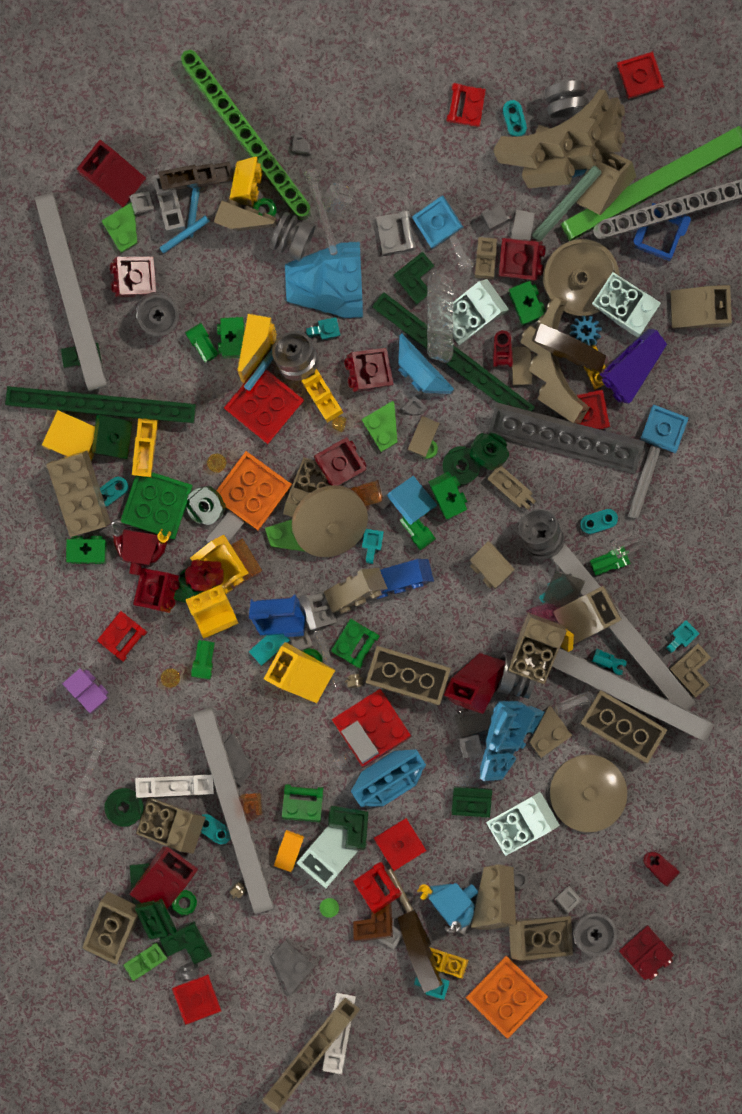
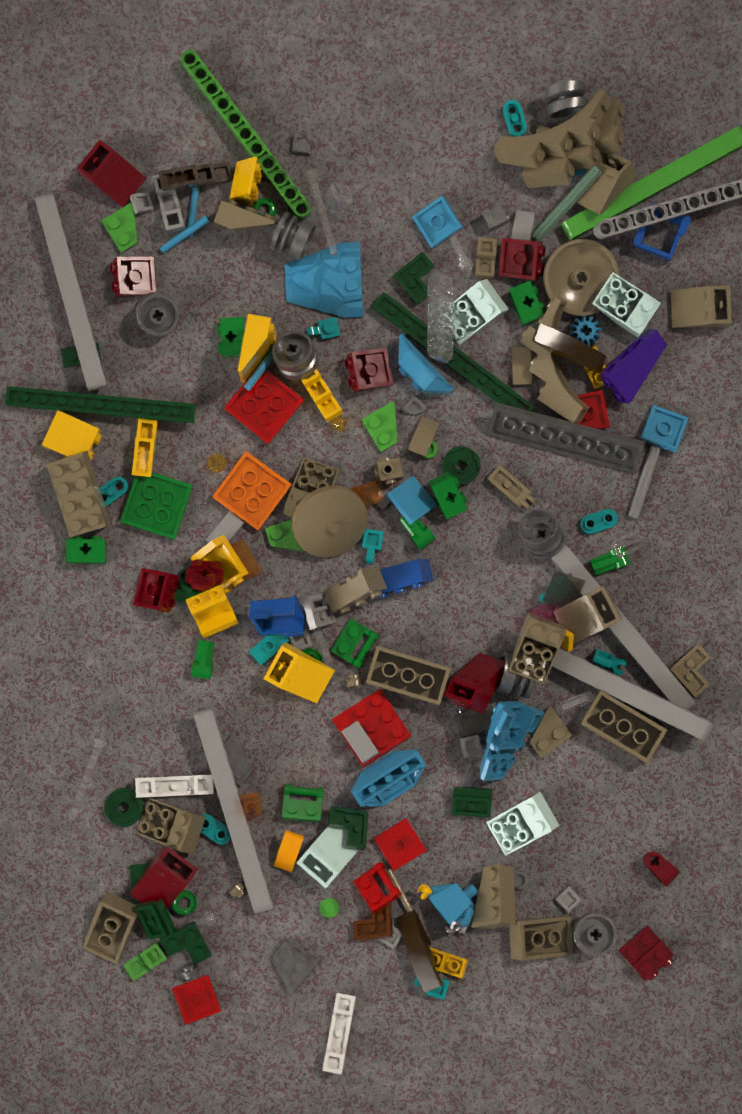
(84, 689): medium lavender brick -> none
(111, 437): dark green plate -> none
(116, 633): red plate -> none
(138, 547): dark red torso -> none
(170, 678): clear yellow plate -> none
(200, 339): green piece -> none
(214, 500): plate -> none
(310, 1054): dark tan arch -> none
(340, 462): dark red plate -> none
(389, 233): light grey plate -> none
(394, 465): none -> dark tan brick
(472, 107): red plate -> none
(483, 457): dark green plate -> none
(491, 565): dark tan slope -> none
(502, 351): dark red piece -> none
(506, 997): orange plate -> none
(588, 793): dark tan dish -> none
(640, 75): red plate -> none
(683, 635): teal plate -> none

